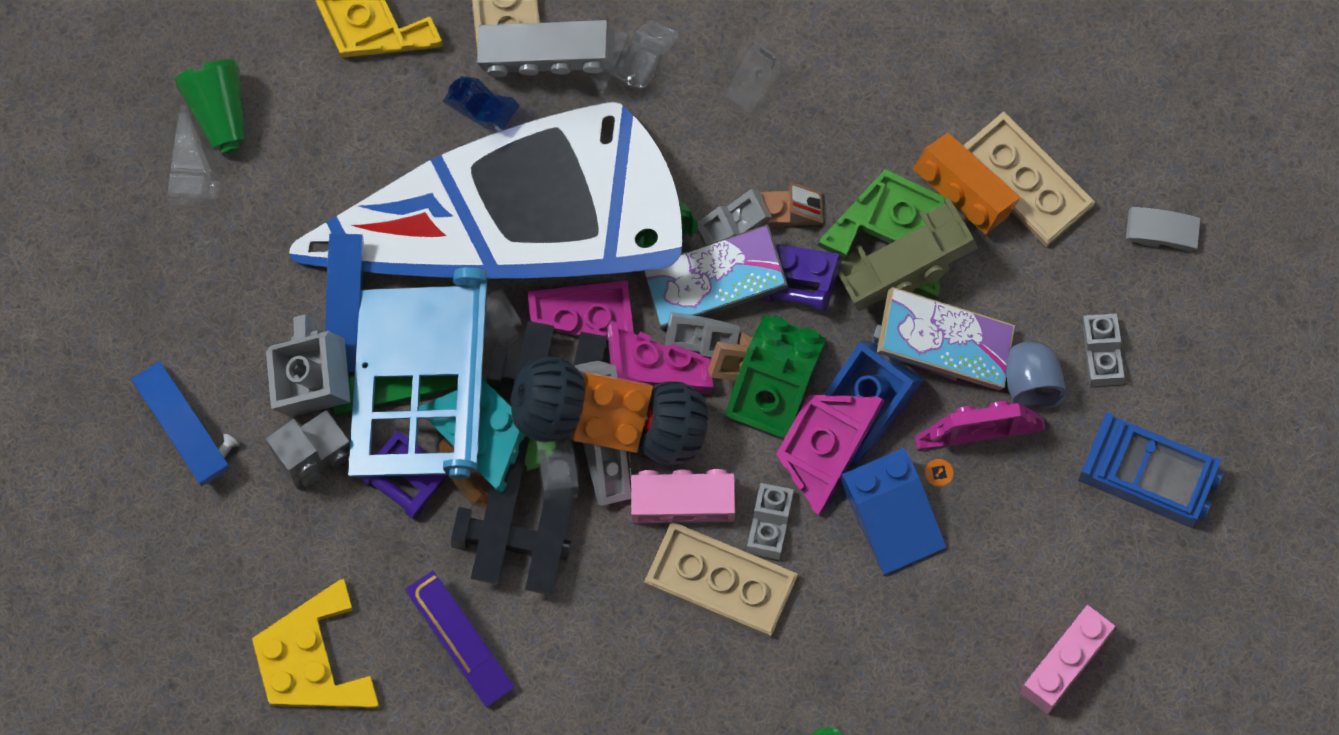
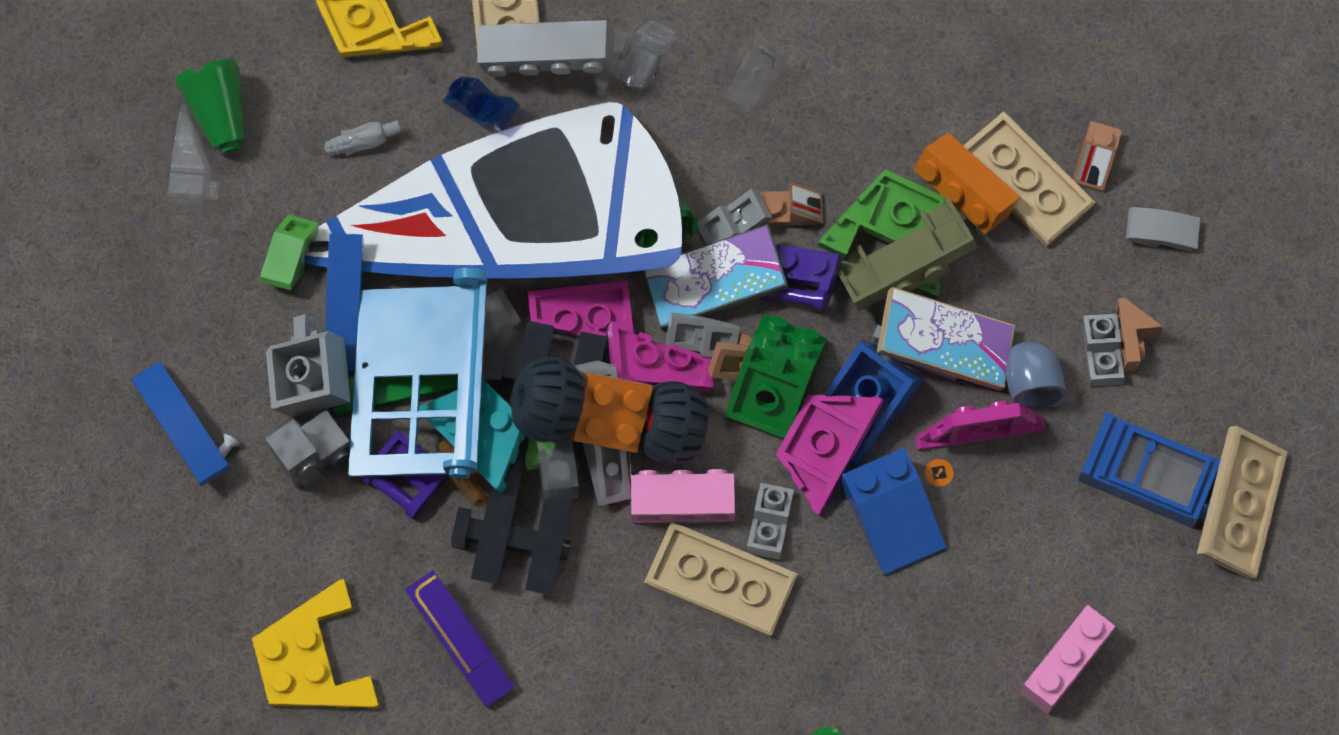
(286, 252): none -> bright green slope
(361, 138): none -> light grey piece
(1097, 156): none -> slope
(1134, 325): none -> nougat slope
(1242, 502): none -> tan tile

